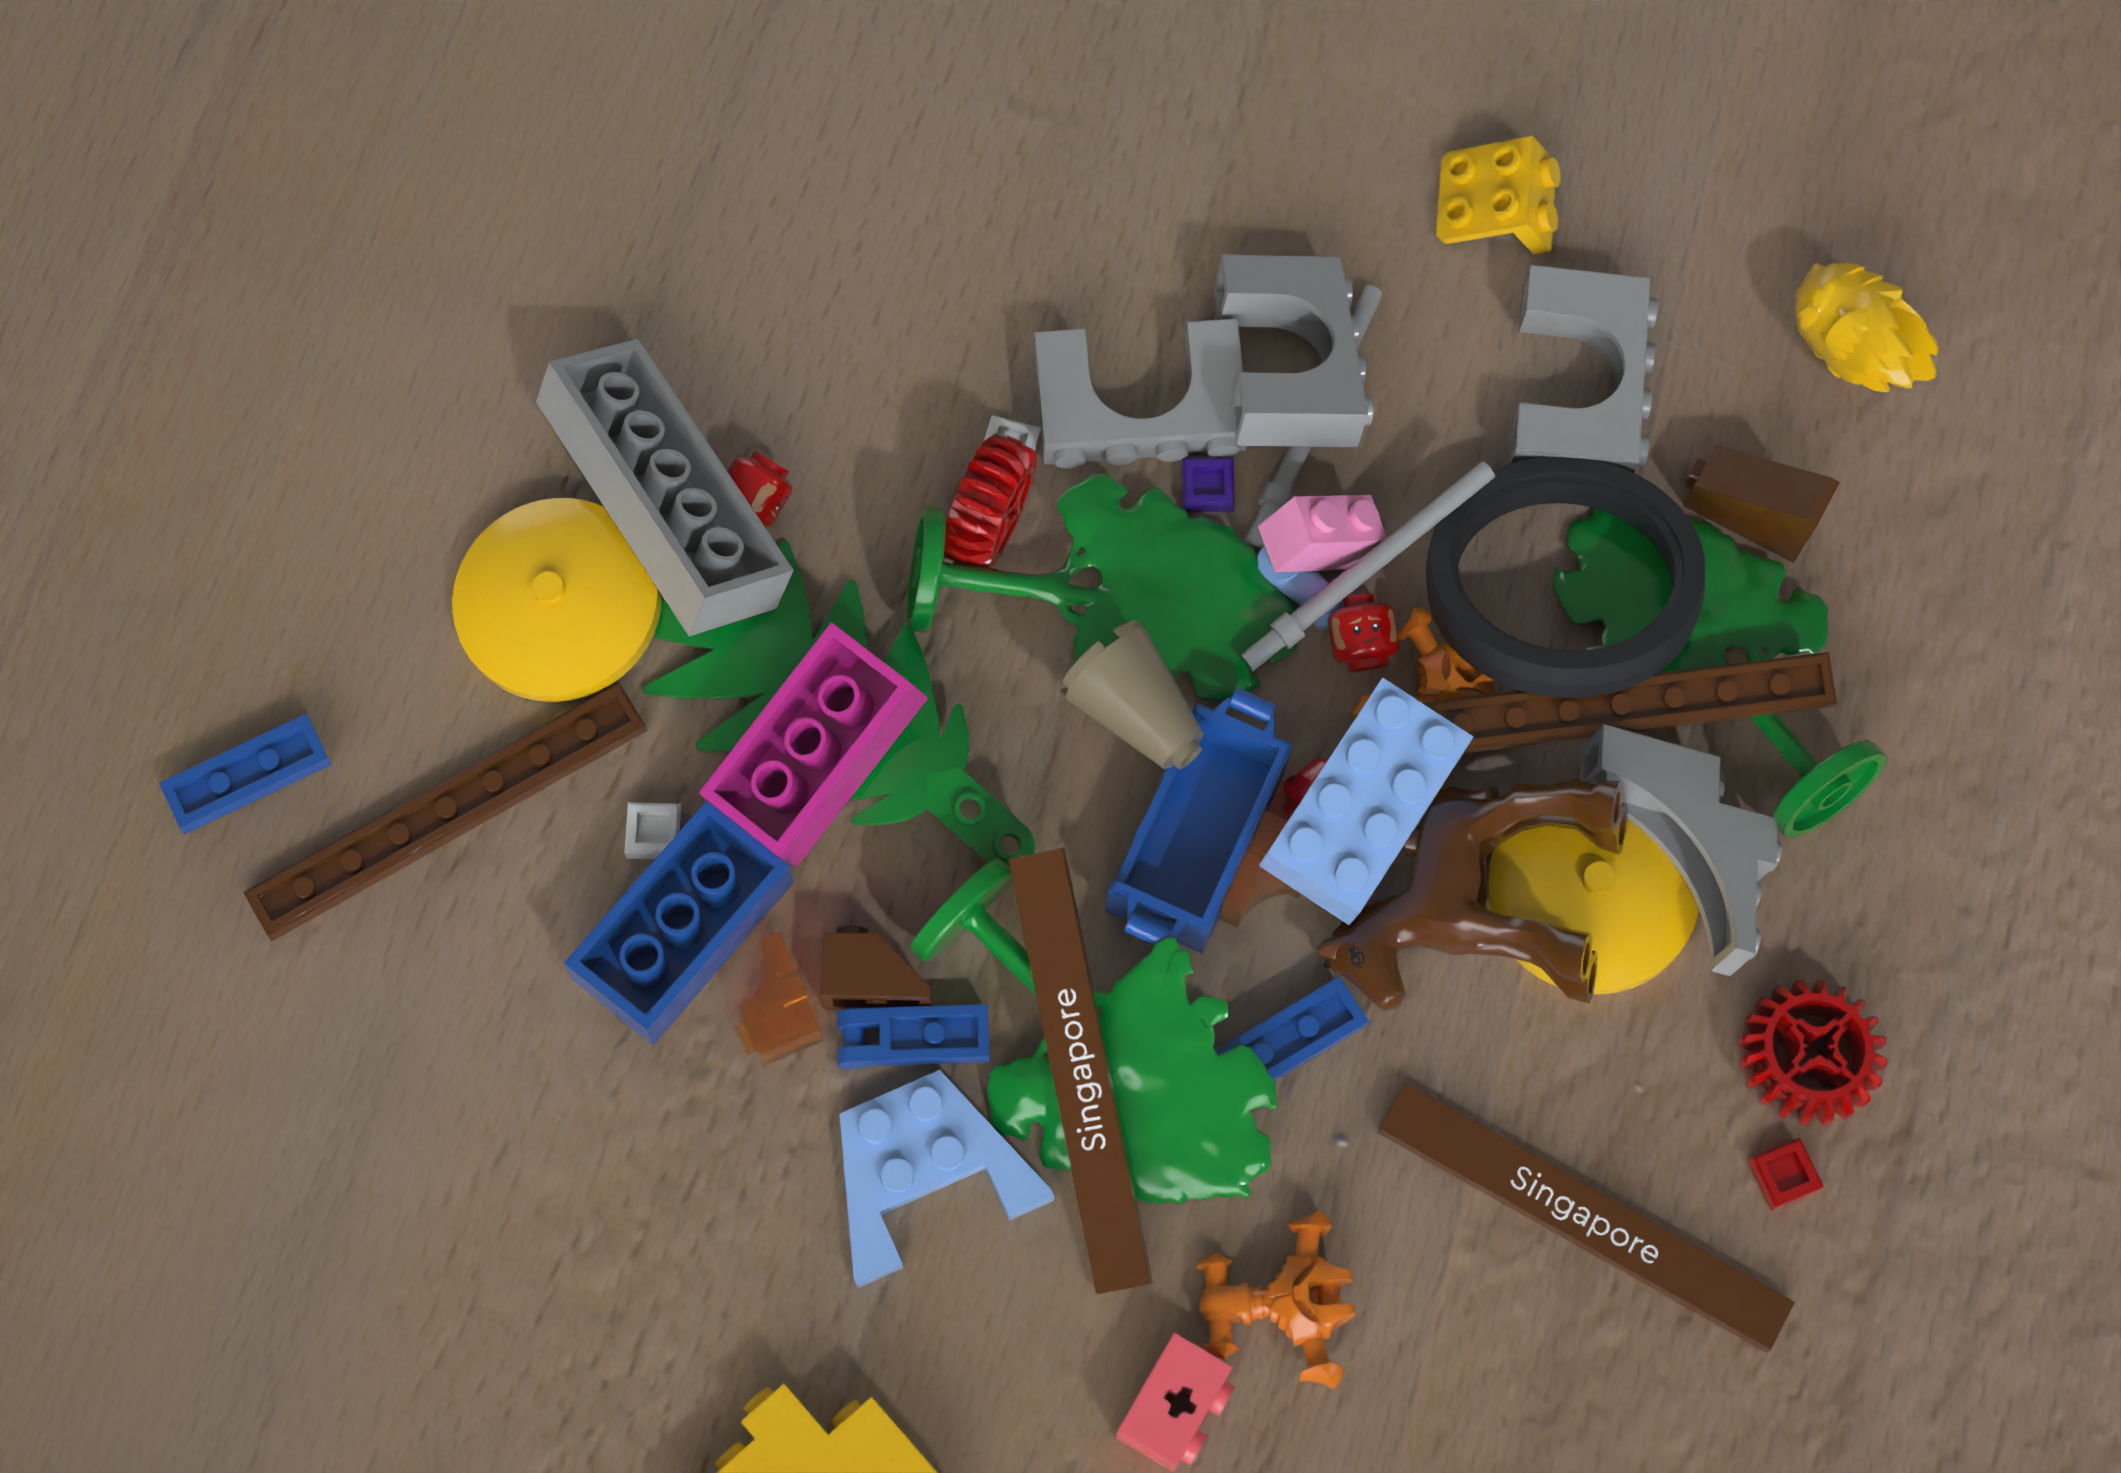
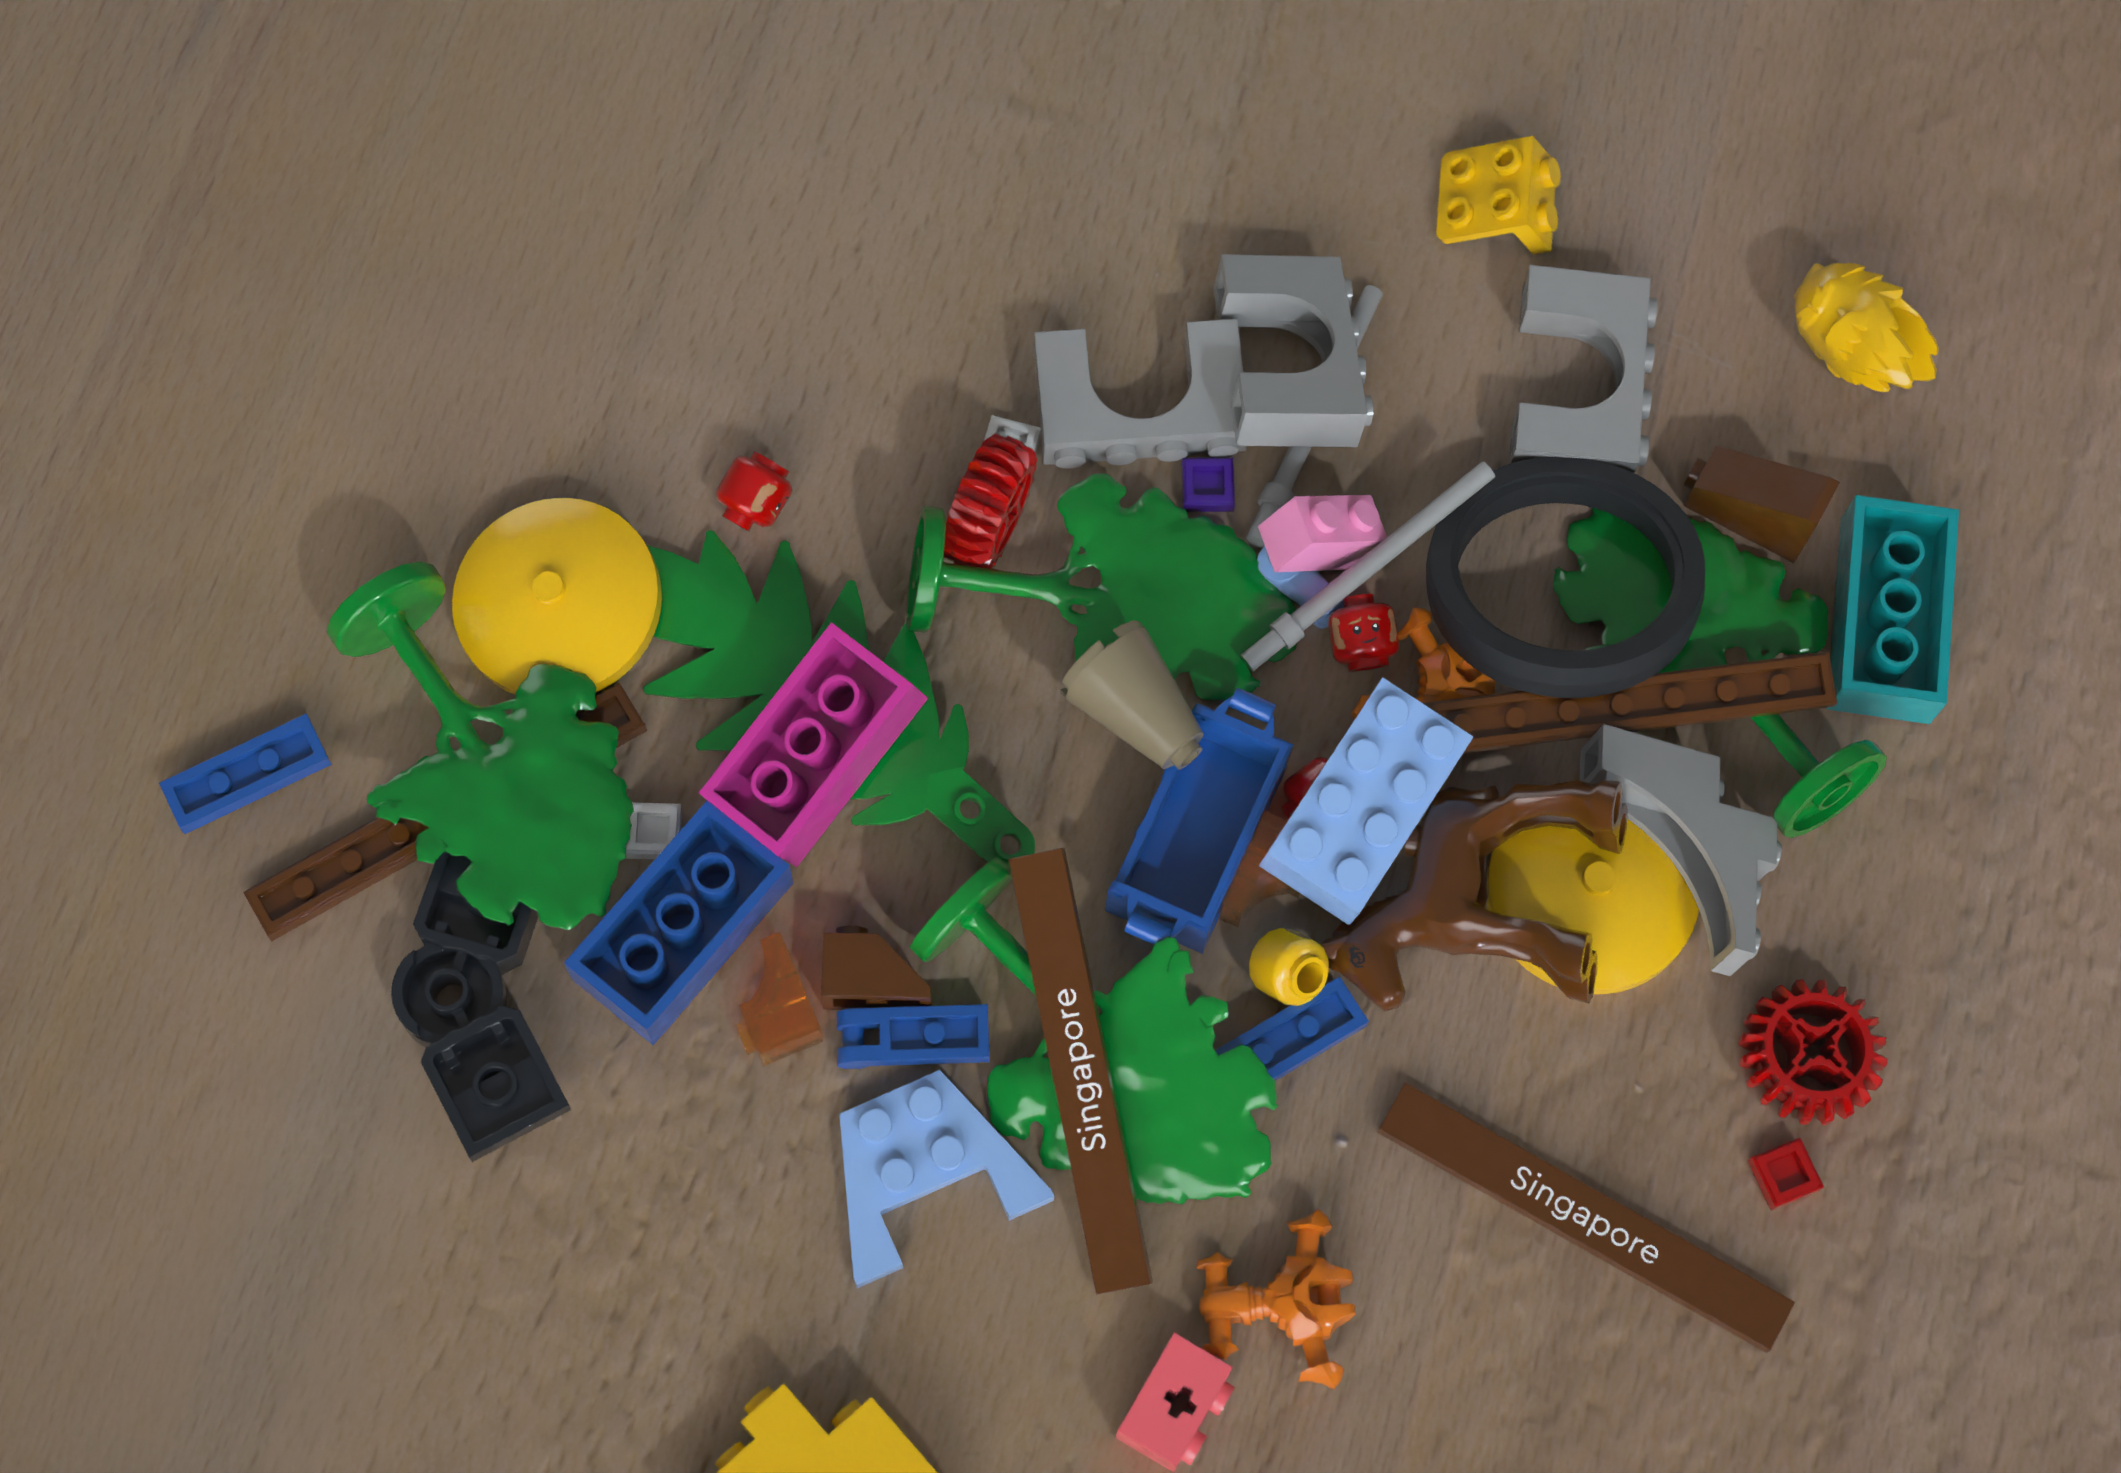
(478, 1047): none -> black plate
(528, 812): none -> green plant
(663, 486): light grey brick -> none
(1288, 966): none -> yellow head
(1894, 609): none -> teal brick

